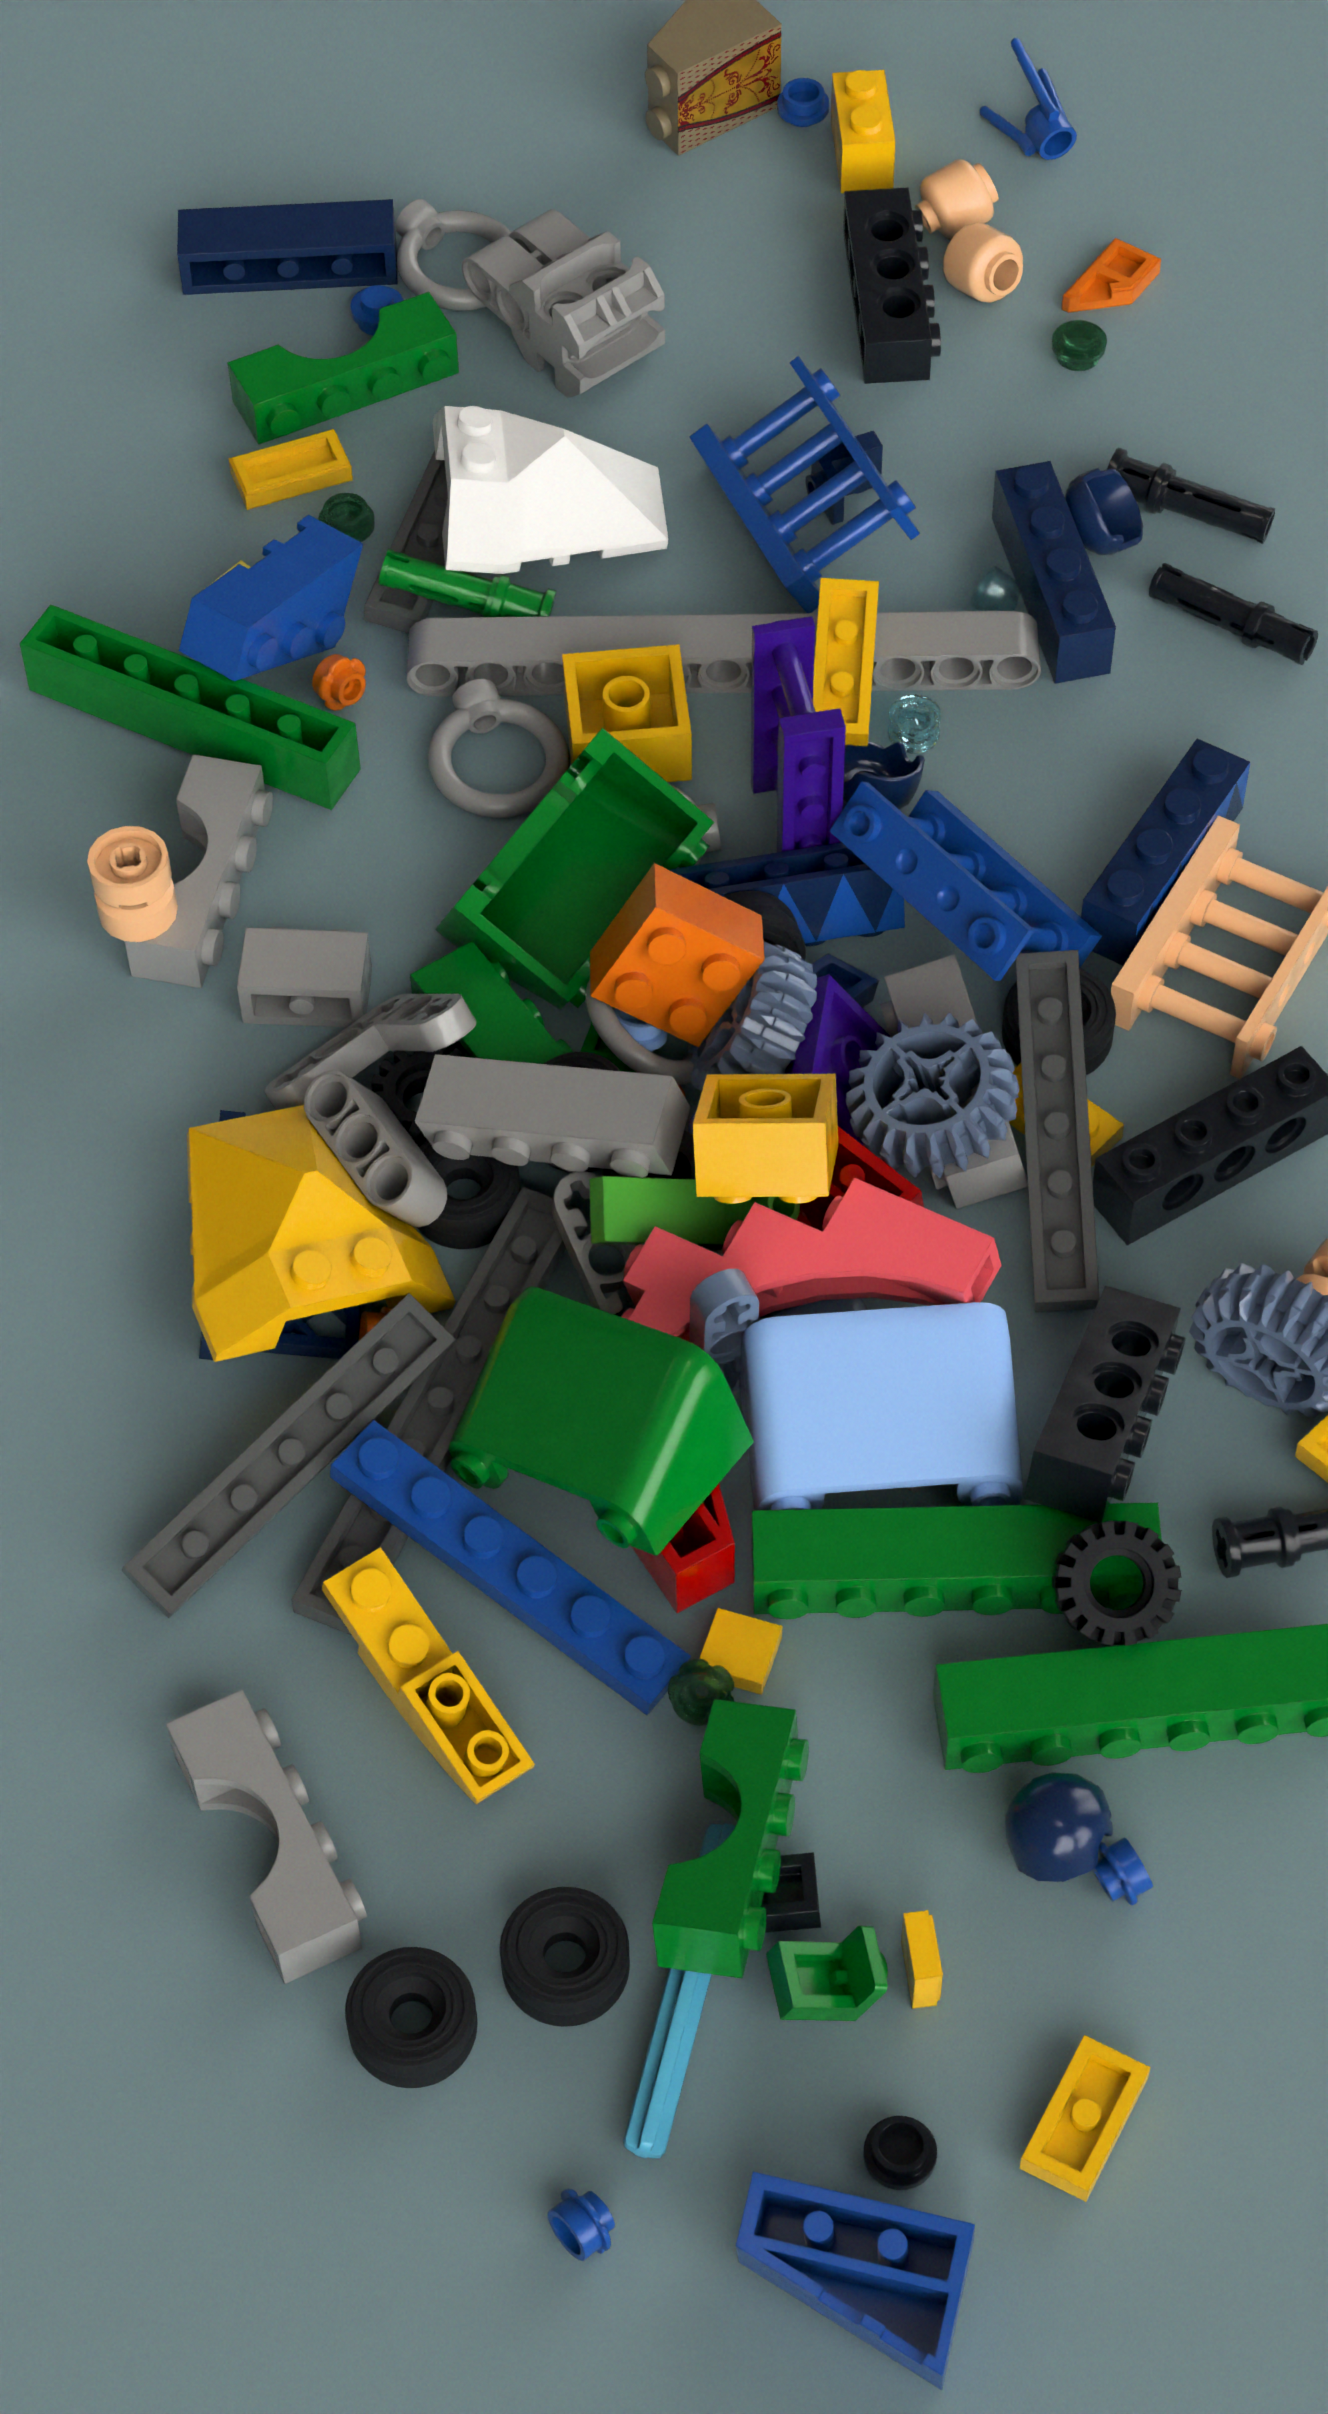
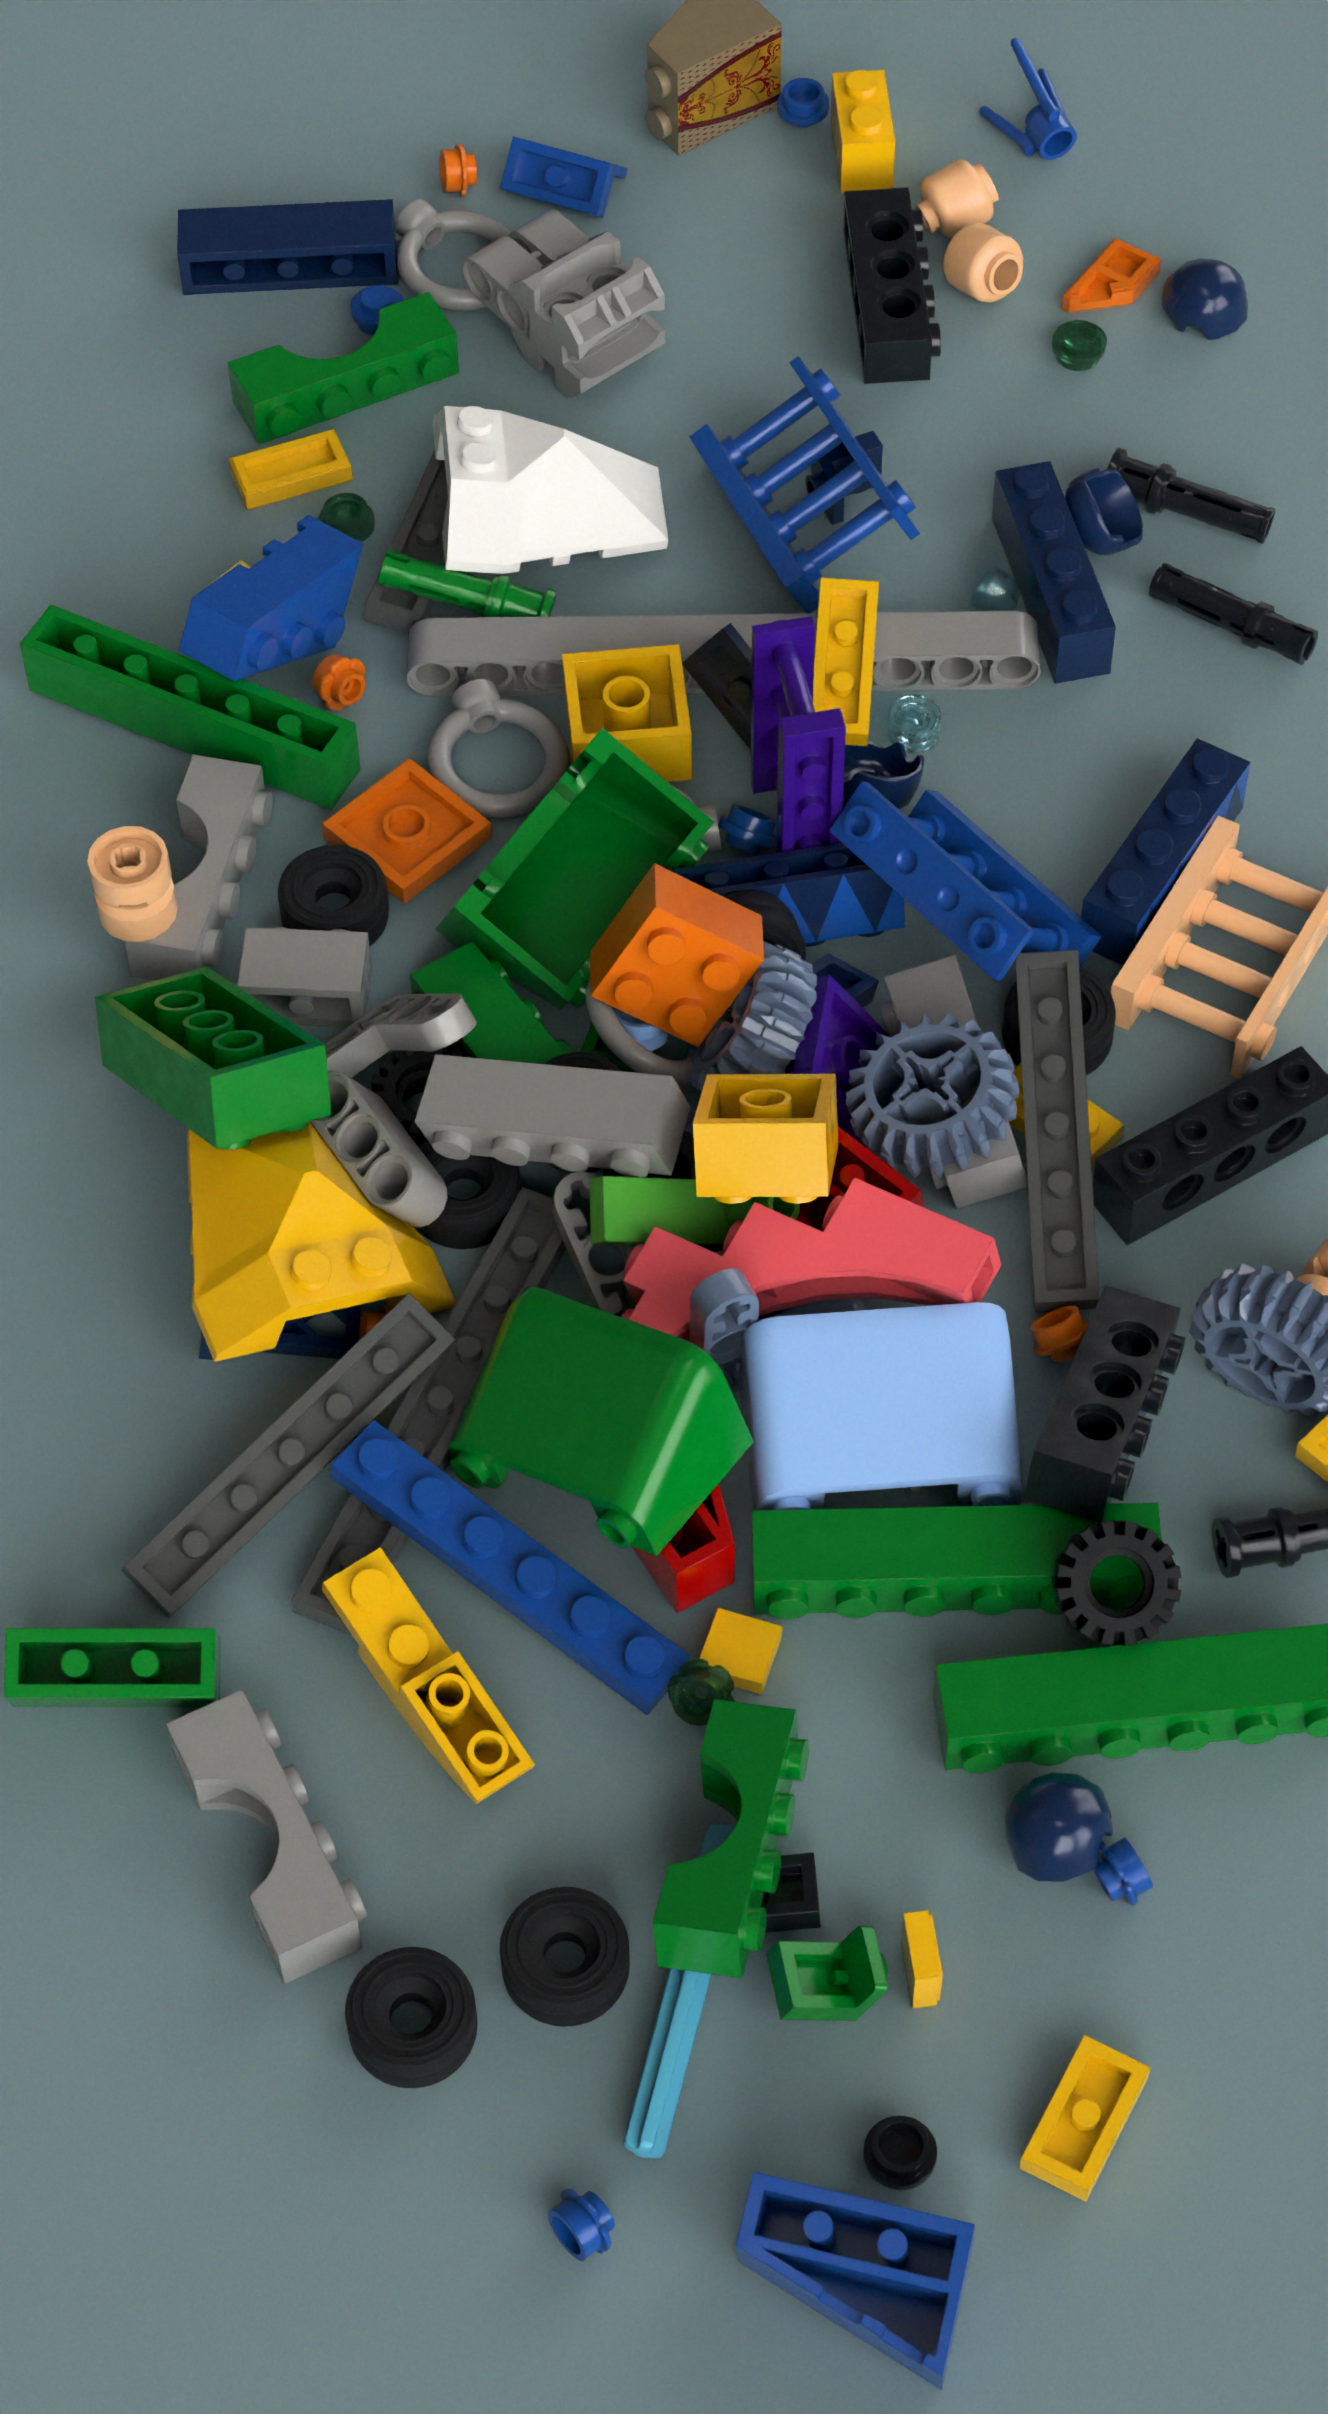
(112, 1667): none -> green brick
(214, 1057): none -> green brick
(334, 871): none -> black tyre
(409, 828): none -> orange plate
(457, 170): none -> orange plate
(559, 176): none -> blue panel
(724, 674): none -> black hinge
(748, 829): none -> blue plate
(1059, 1333): none -> orange plate
(1206, 296): none -> dark blue hair

